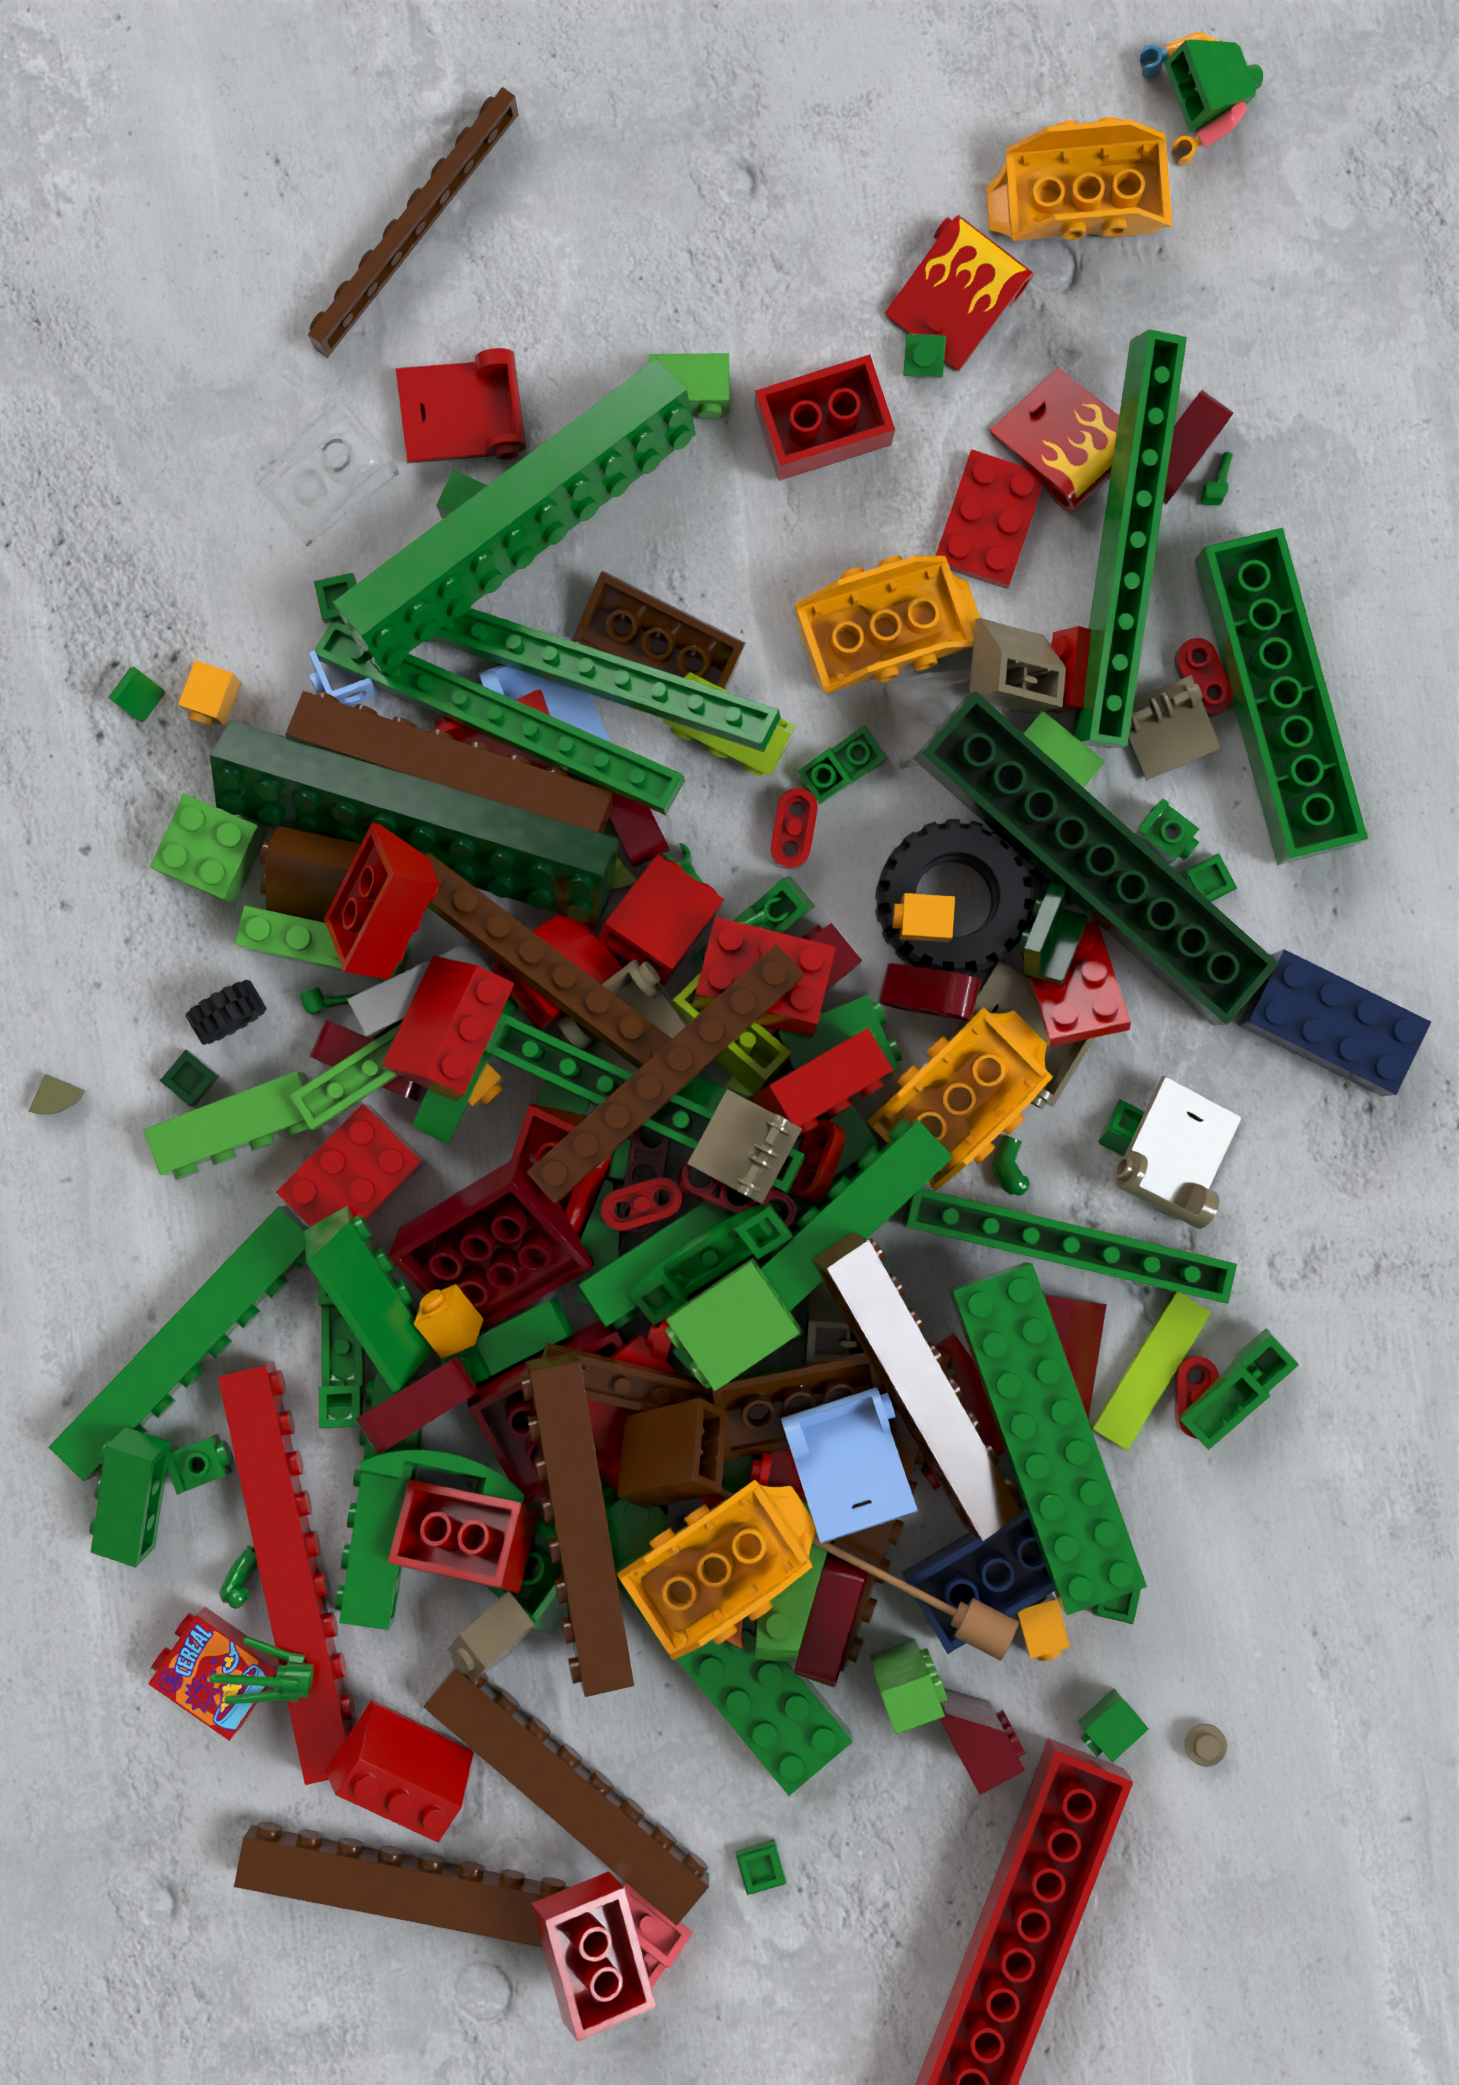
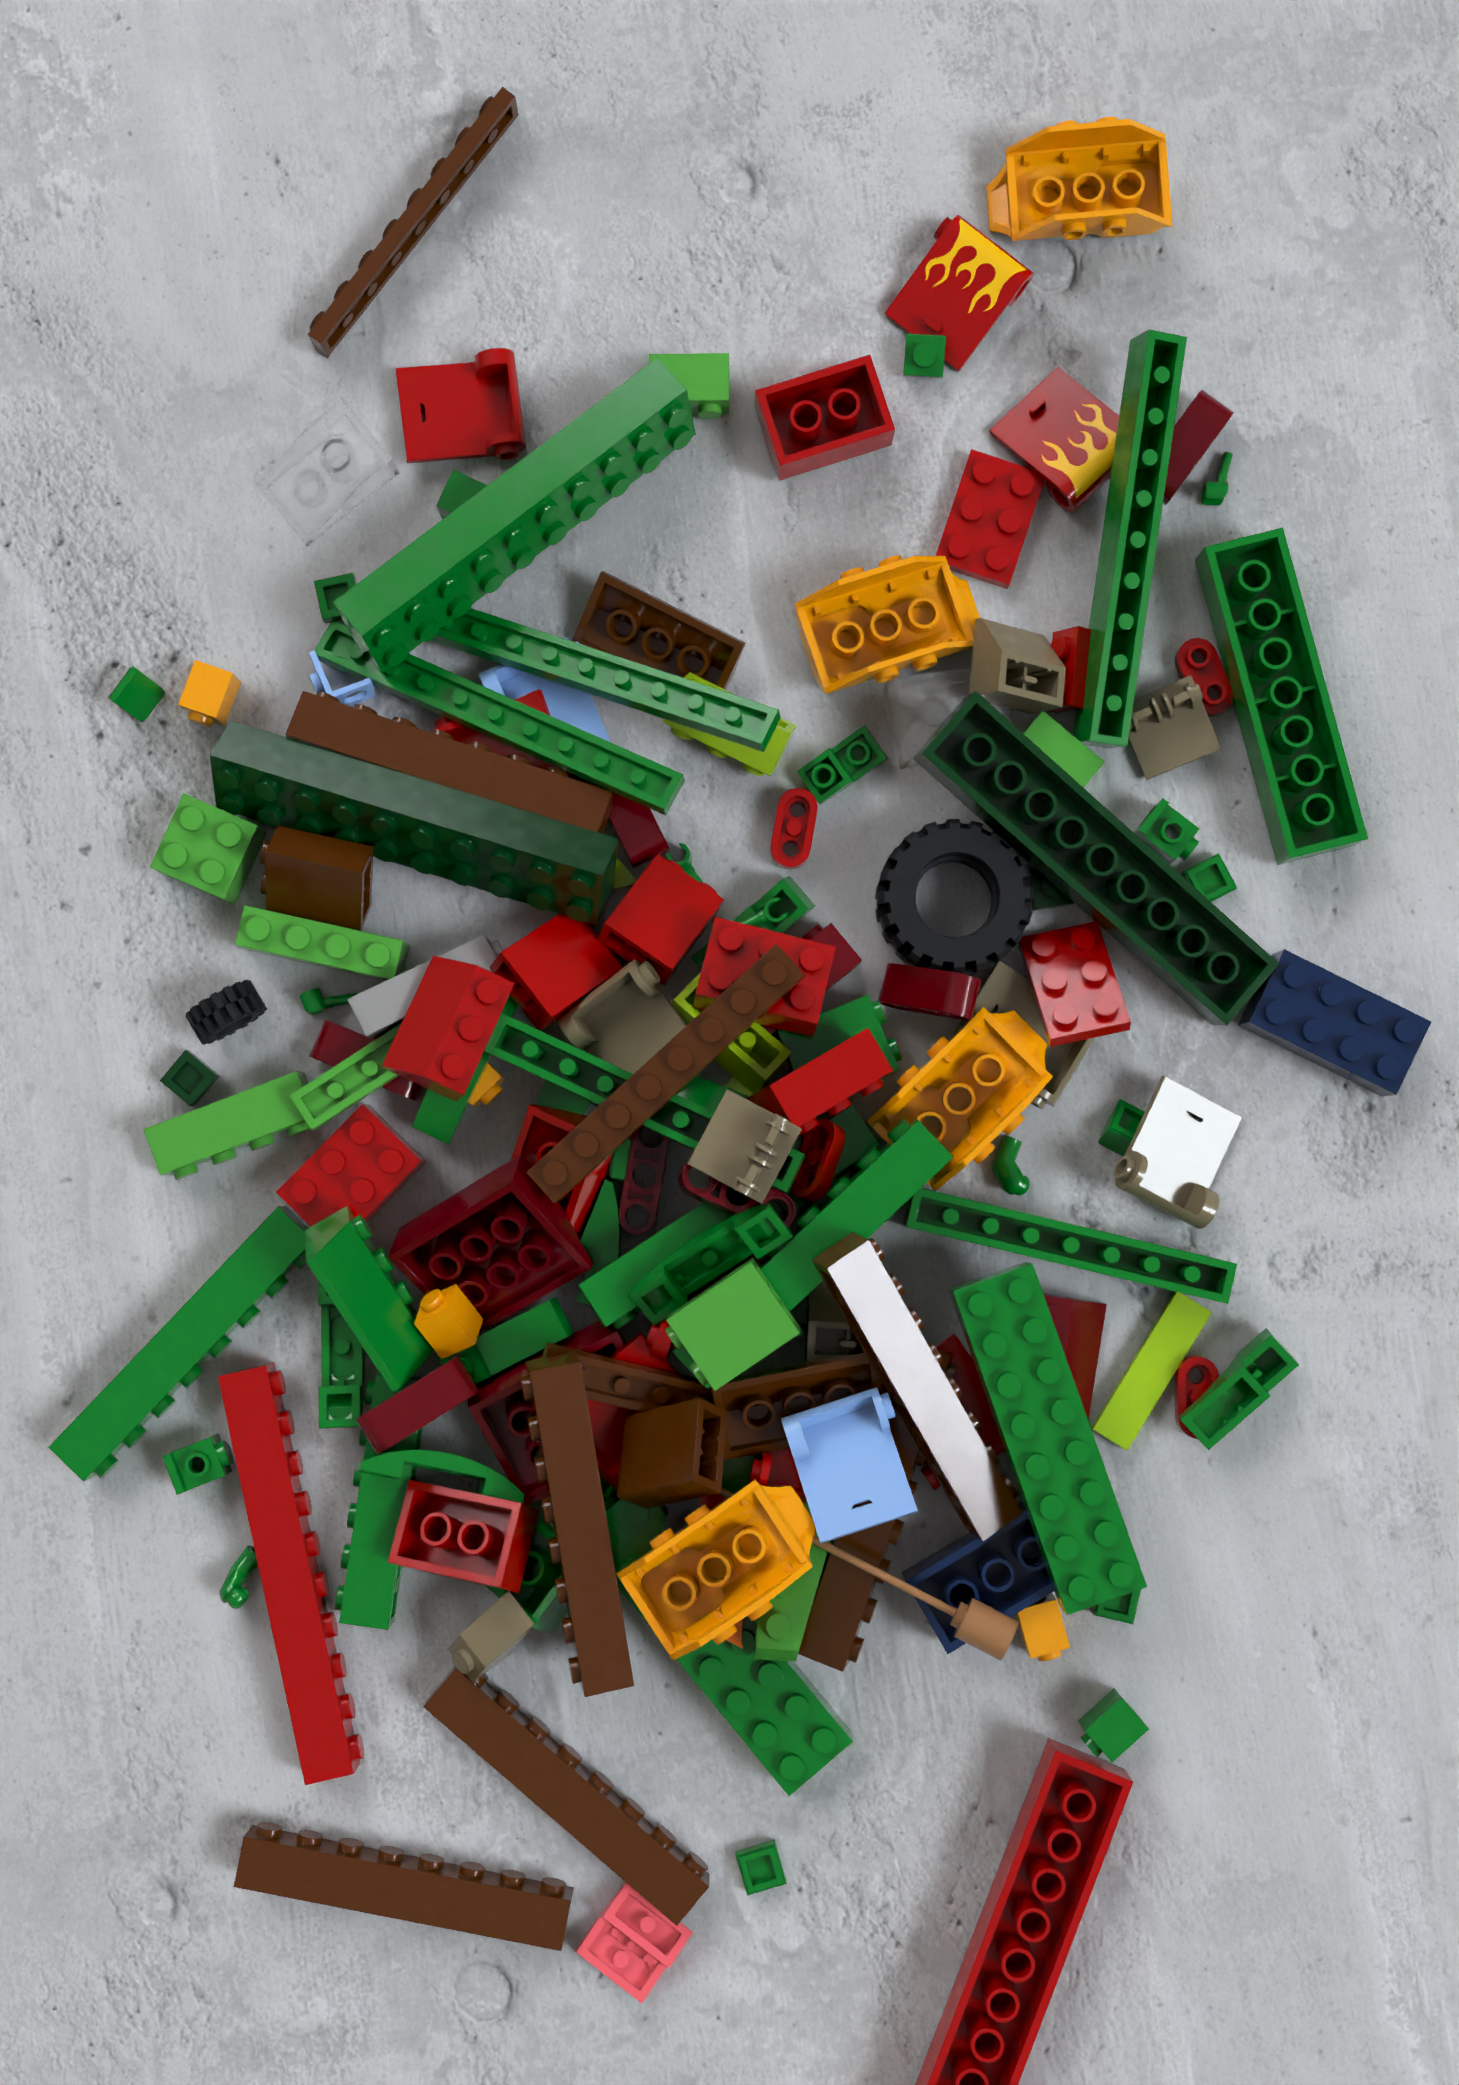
(55, 1096): olive tile -> none
(129, 1496): green brick -> none
(207, 1648): brick -> none
(290, 1681): green plant -> none
(380, 904): red slope -> none
(402, 1771): red slope -> none
(544, 968): reddish brown plate -> none
(593, 1955): red brick -> none
(642, 1203): red plate -> none
(831, 1622): dark red beam -> none
(908, 1685): bright green brick -> none
(924, 917): light orange brick -> none
(982, 1740): dark red slope -> none
(1053, 938): dark green bracket -> none
(1205, 1745): dark tan plate -> none
(1209, 85): green torso -> none

